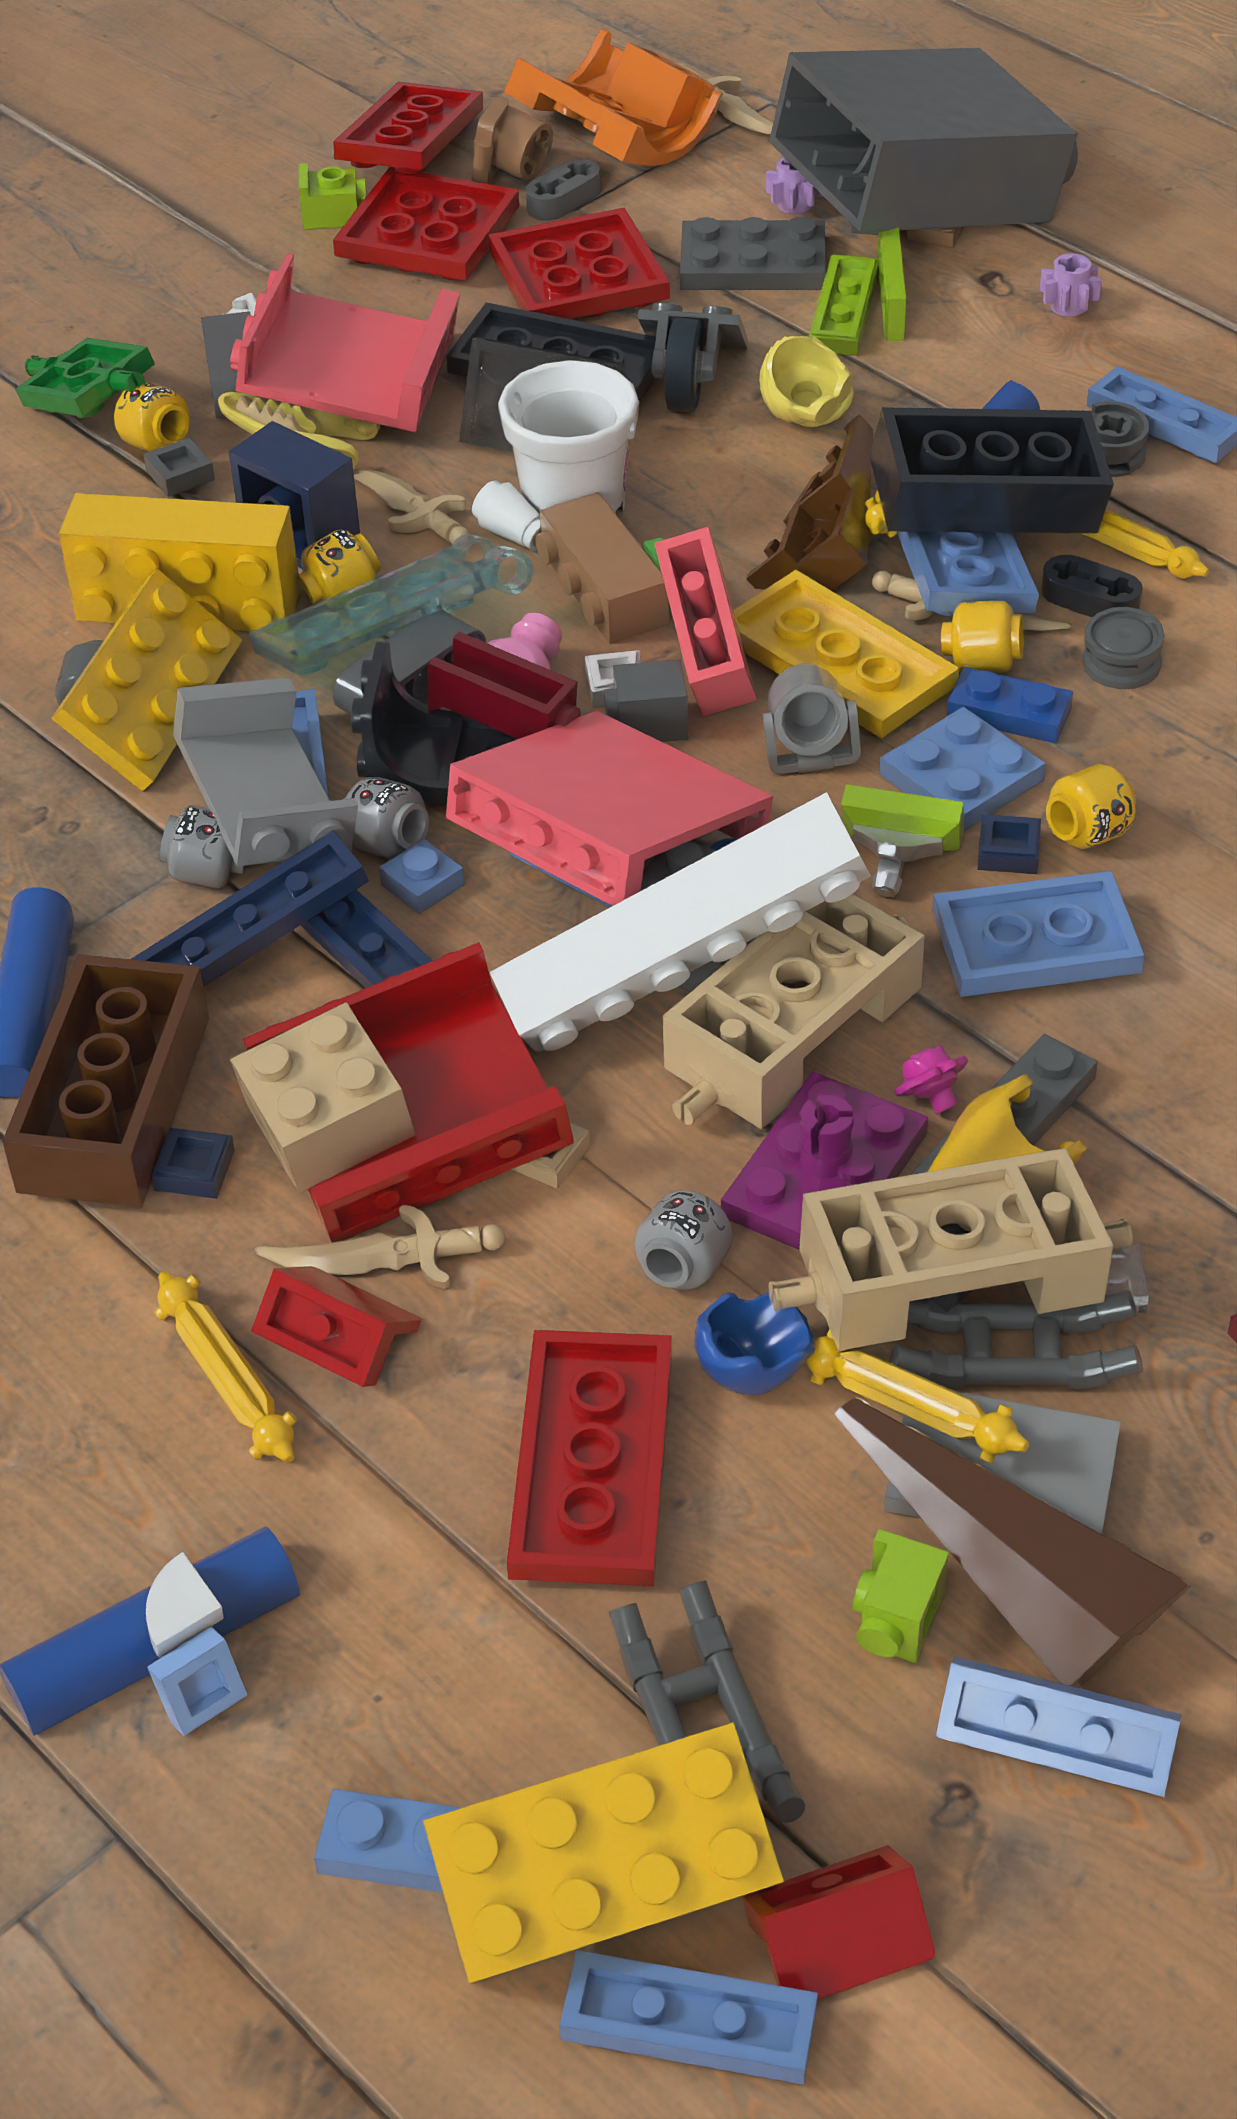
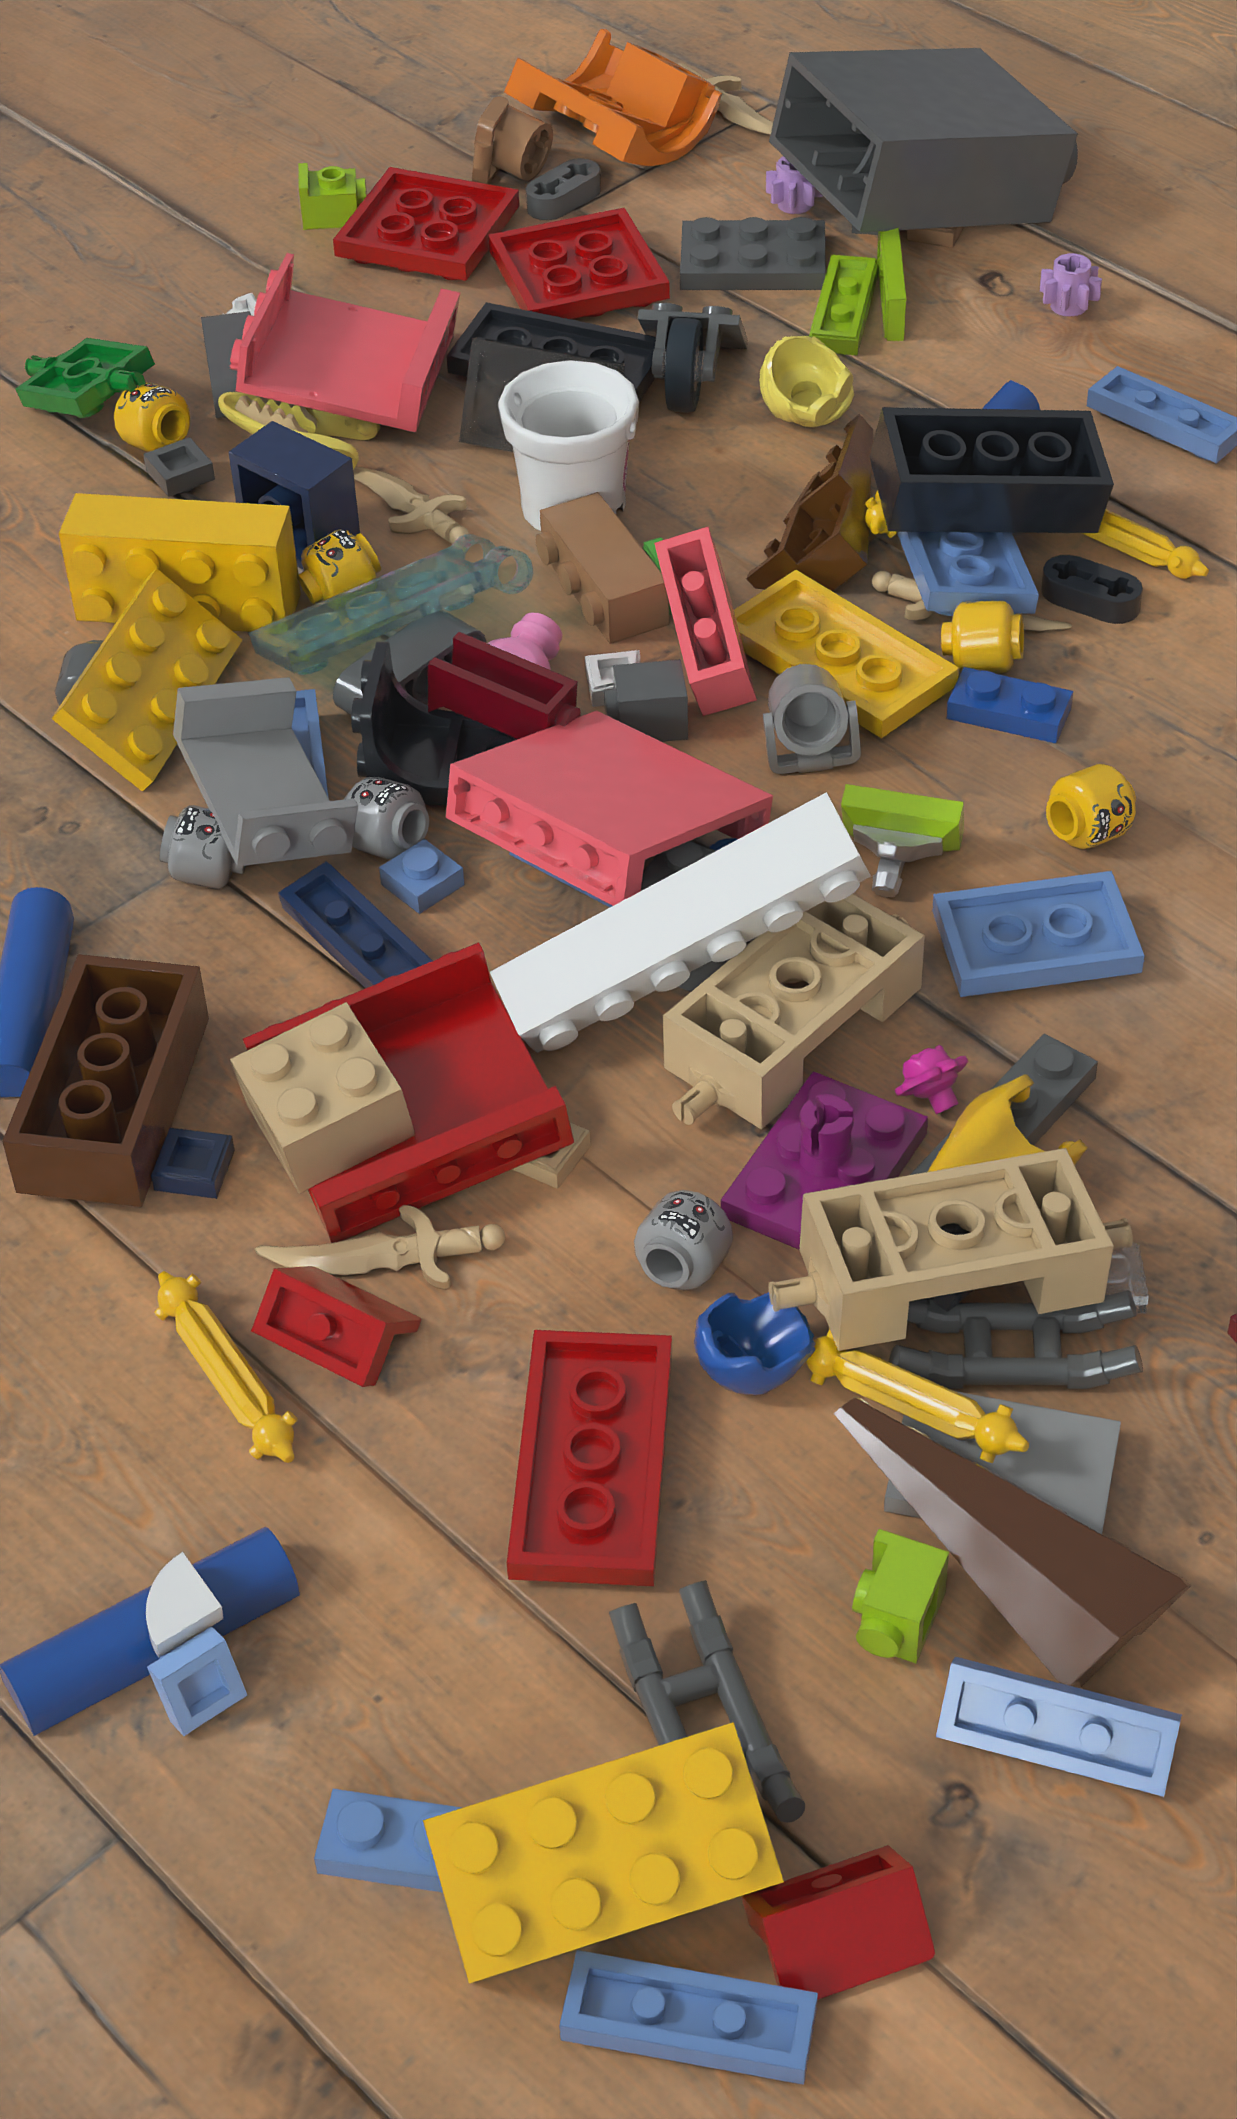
(263, 910): dark blue plate -> none
(408, 127): red plate -> none
(507, 514): white cone -> none
(965, 763): medium blue plate -> none
(1009, 844): dark blue tile -> none
(1122, 434): dark grey wheel -> none
(1123, 648): dark grey wheel -> none

